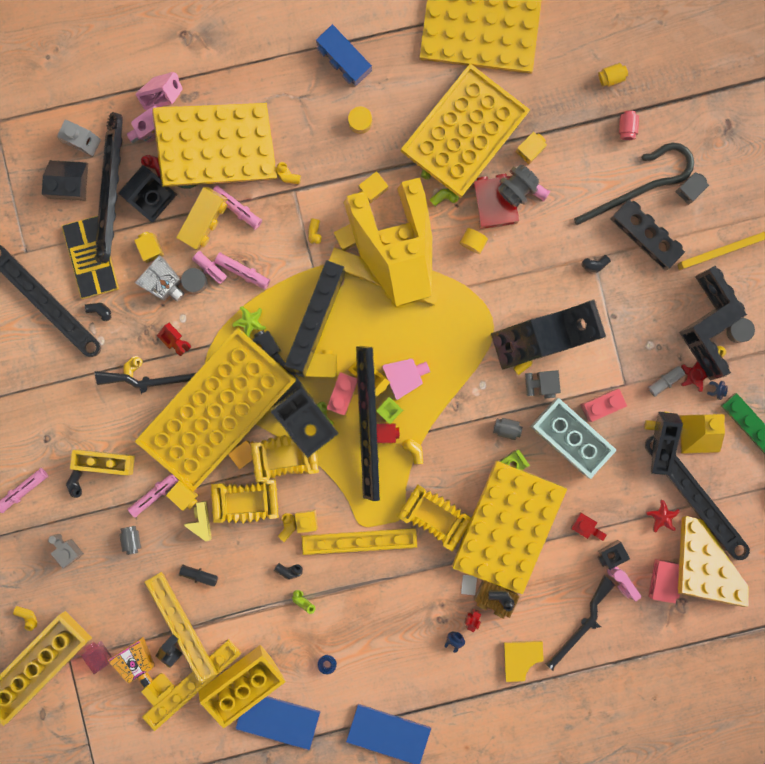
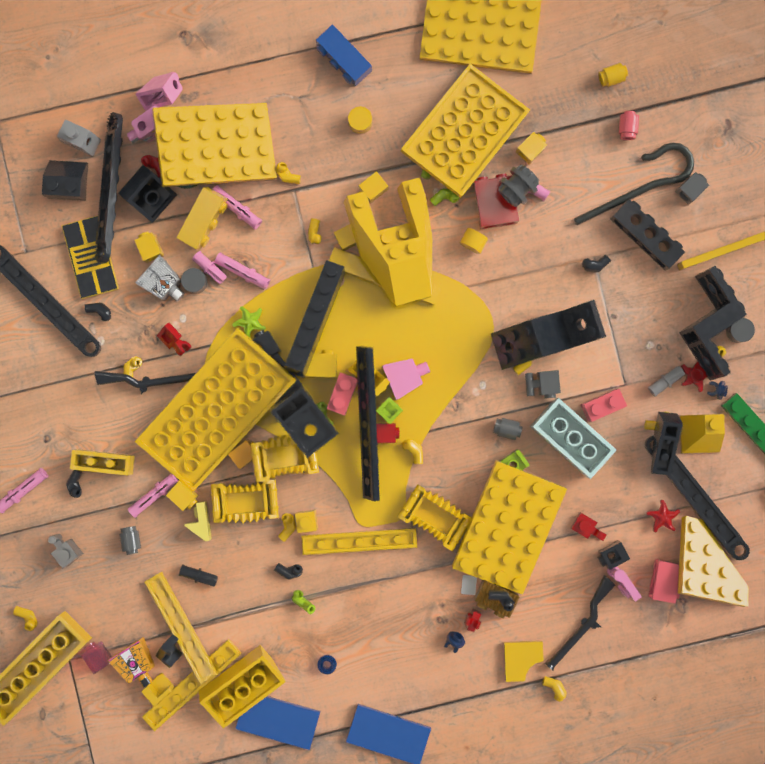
(557, 686): none -> yellow arm

